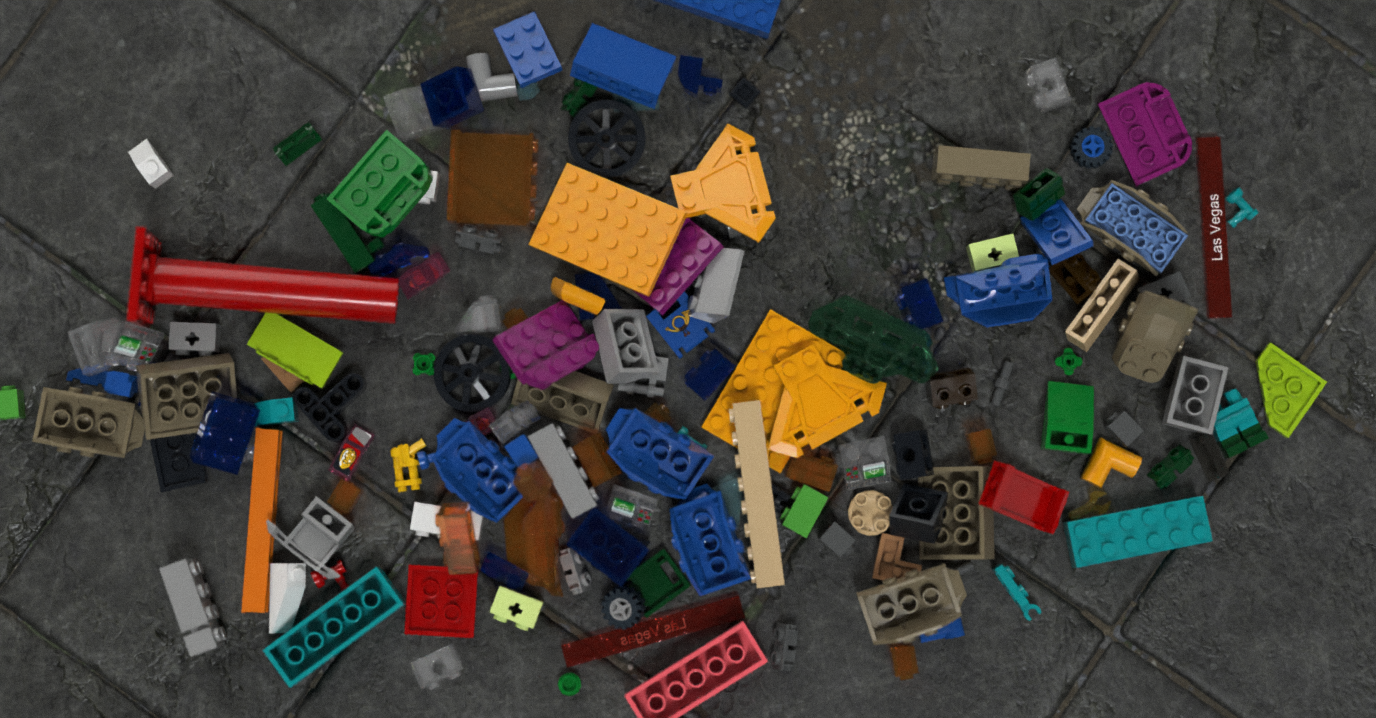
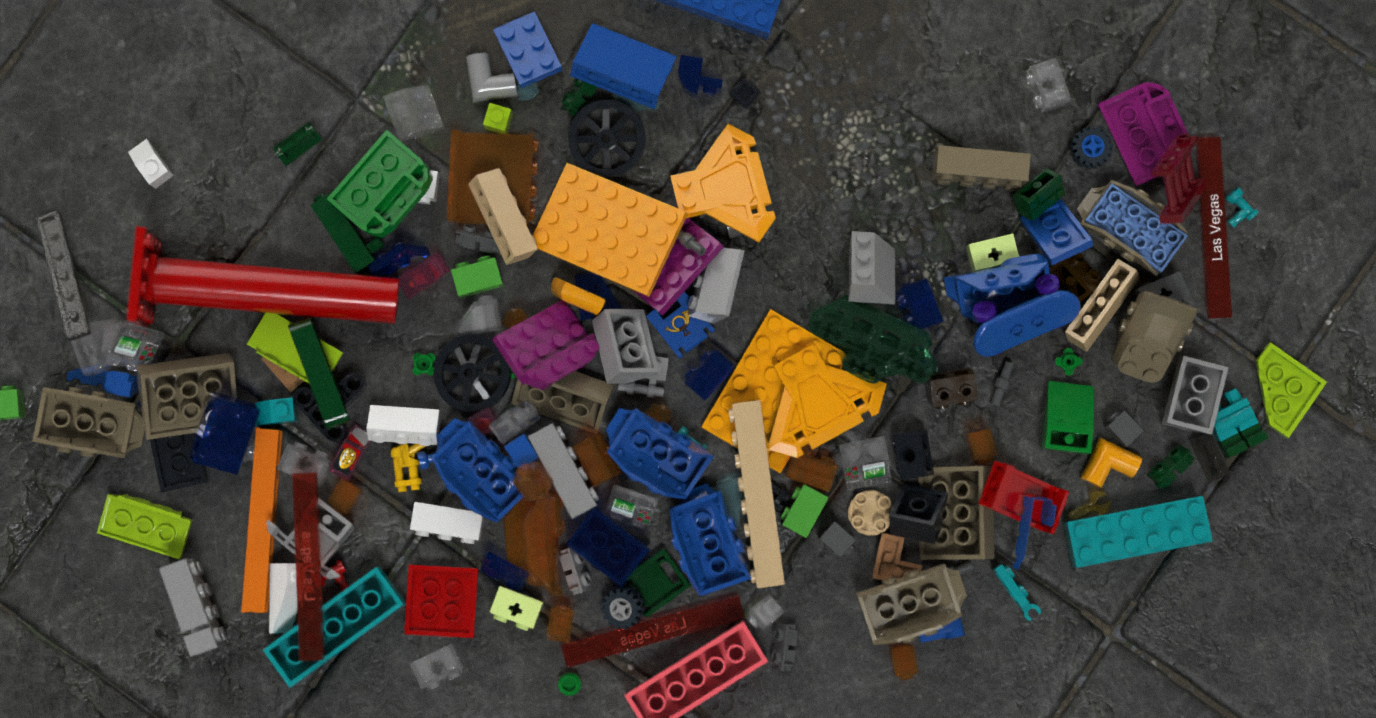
(63, 276): none -> clear smoke tile
(145, 524): none -> lime piece
(182, 332): light grey brick -> none
(292, 458): none -> clear brick
(308, 566): none -> clear red tile
(319, 373): none -> dark green beam
(403, 425): none -> white brick
(452, 97): clear blue brick -> none
(458, 538): clear orange brick -> none
(477, 276): none -> bright green brick
(498, 119): none -> lime brick
(503, 216): none -> tan brick
(560, 624): none -> clear orange brick
(690, 242): none -> dark grey bar
(764, 612): none -> clear brick
(871, 269): none -> light grey slope
(1026, 320): none -> blue piece
(1047, 509): none -> blue piece
(1179, 181): none -> dark red fence

